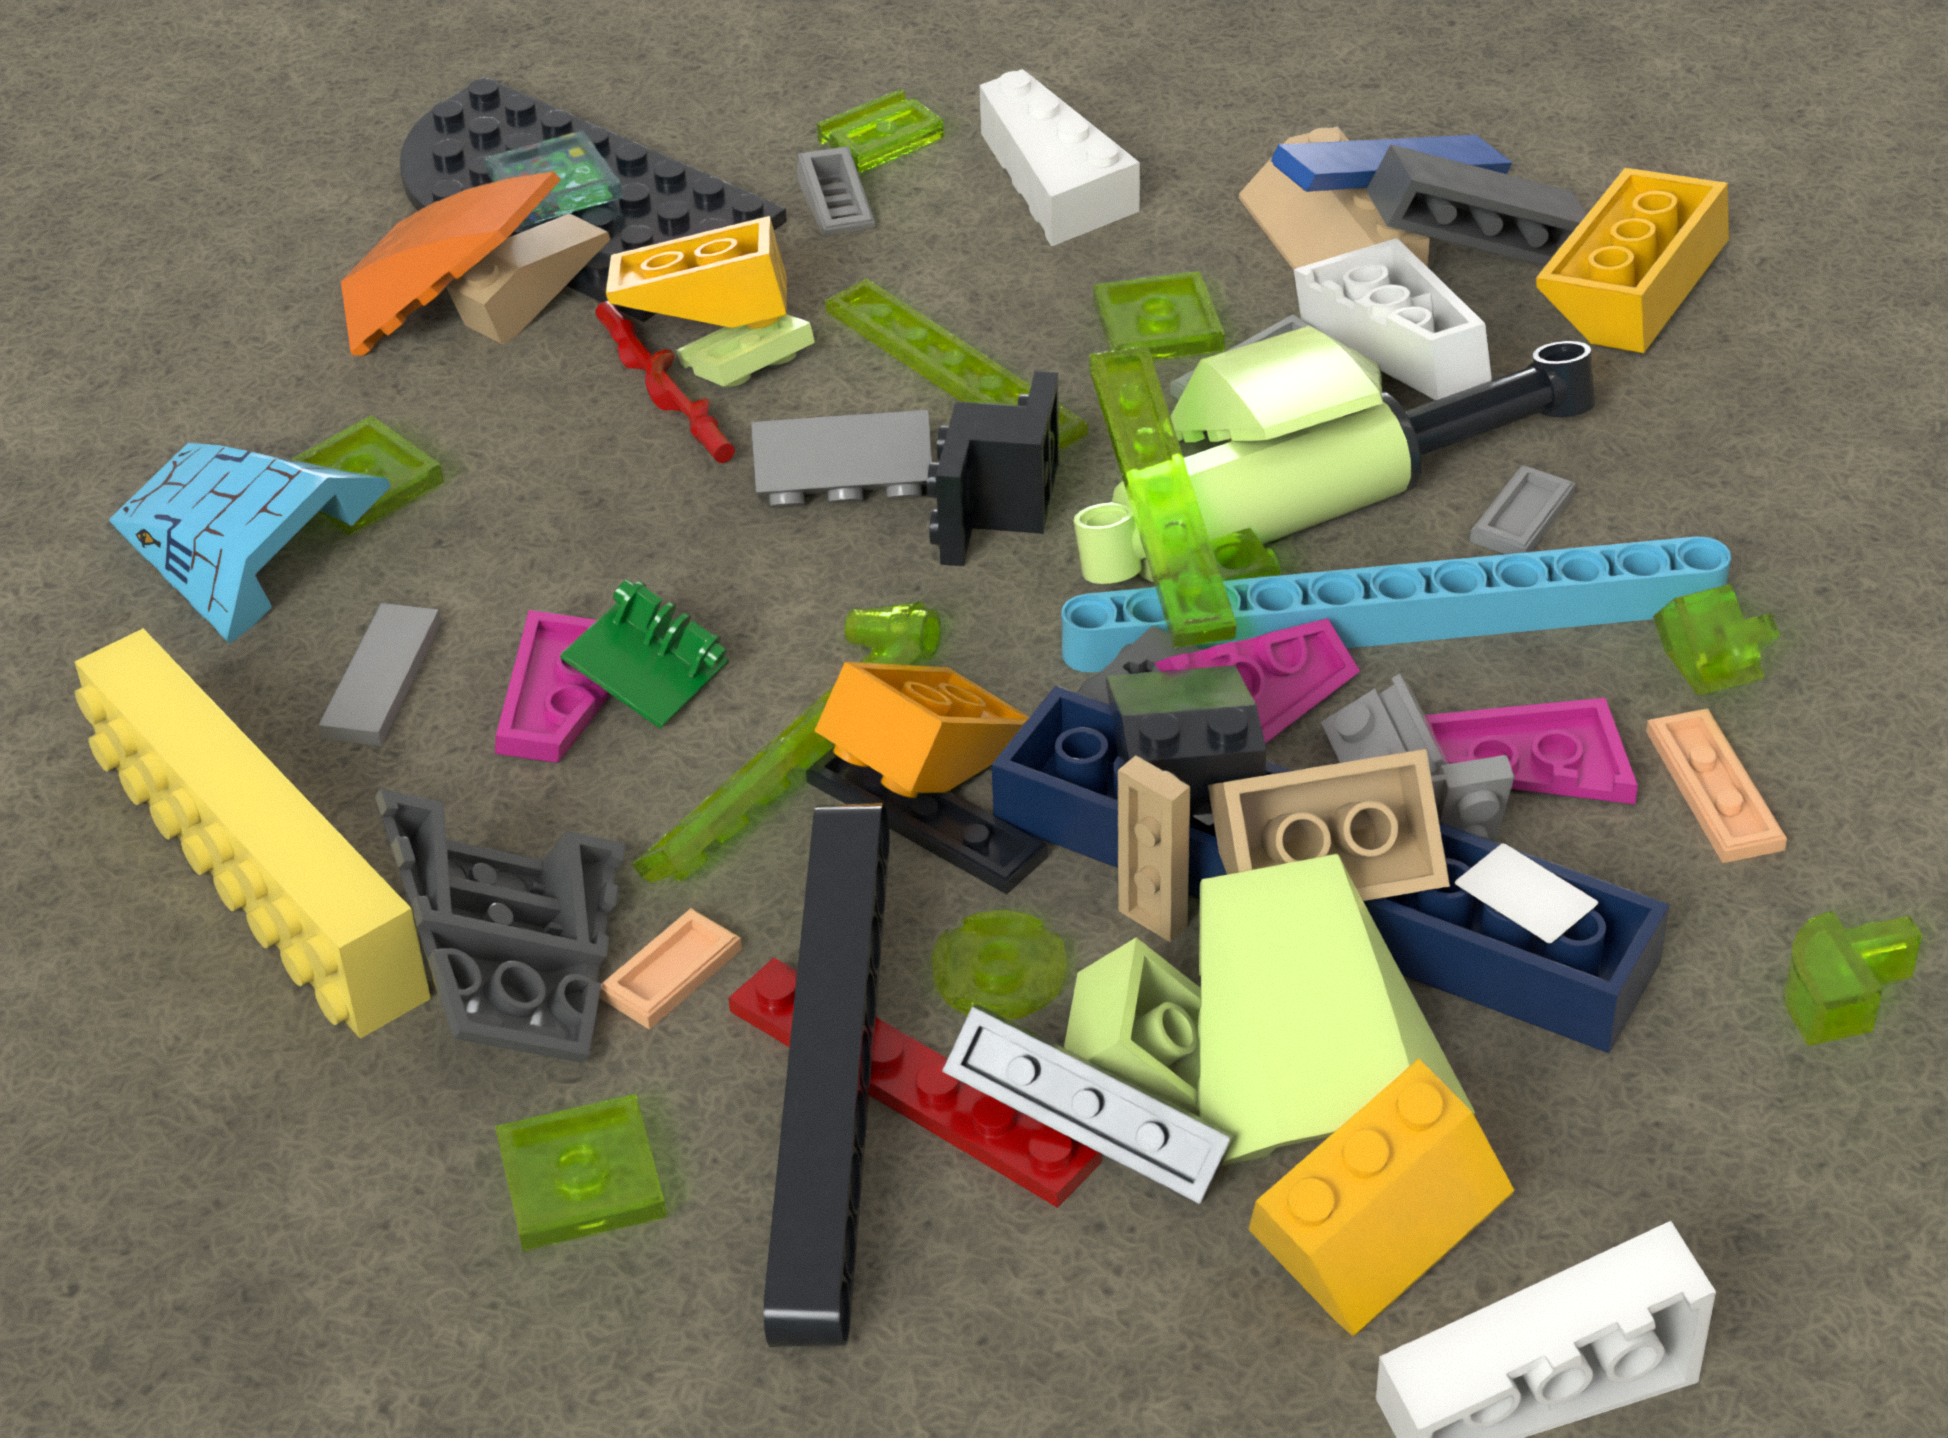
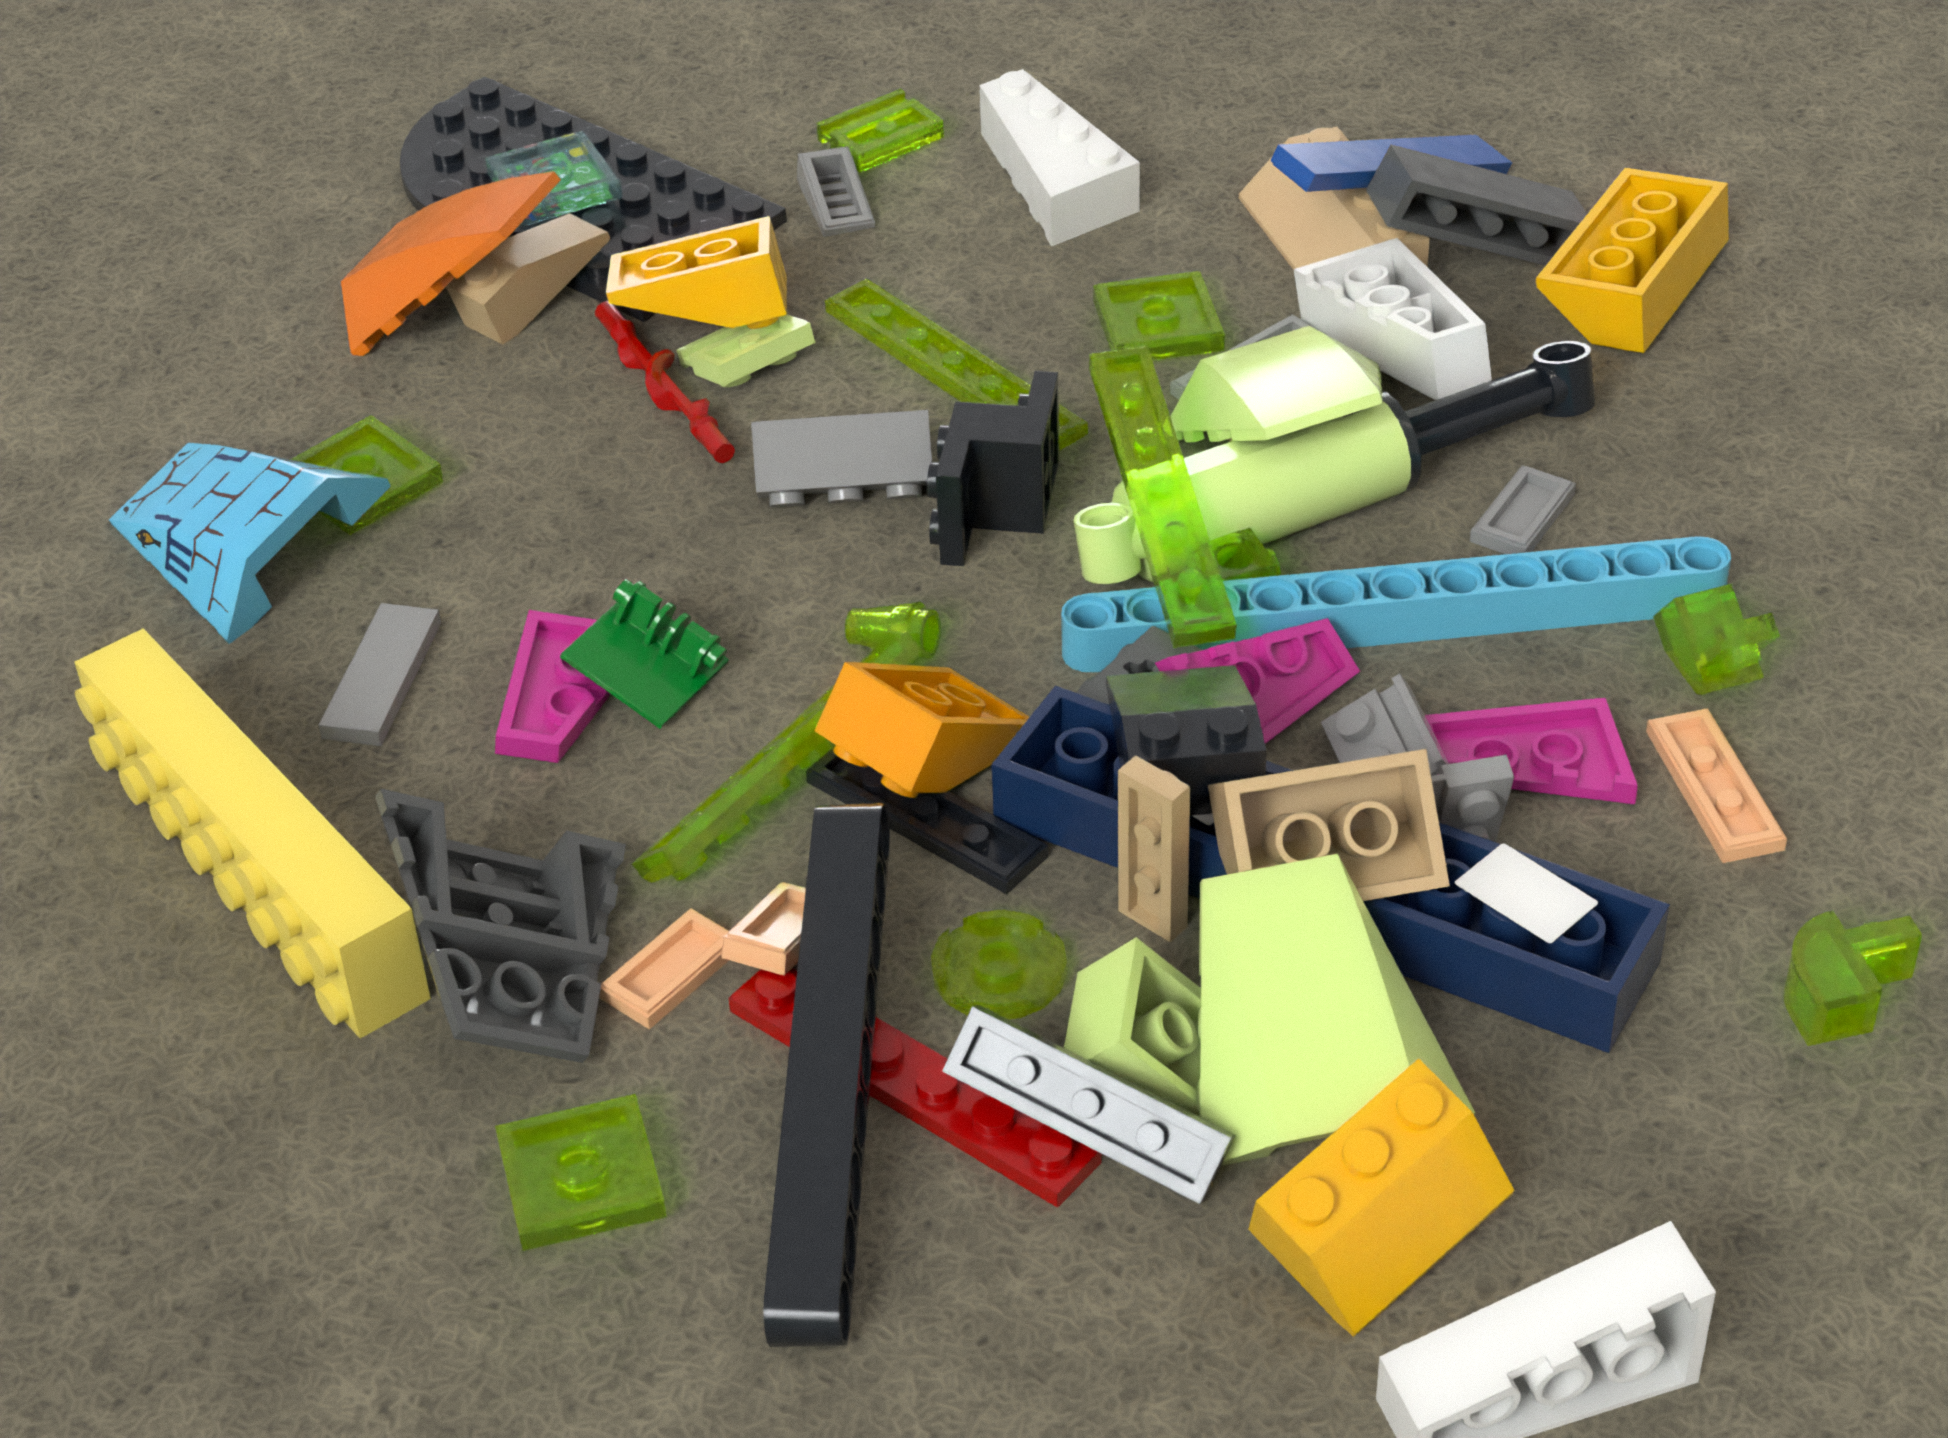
(769, 932): none -> light nougat tile

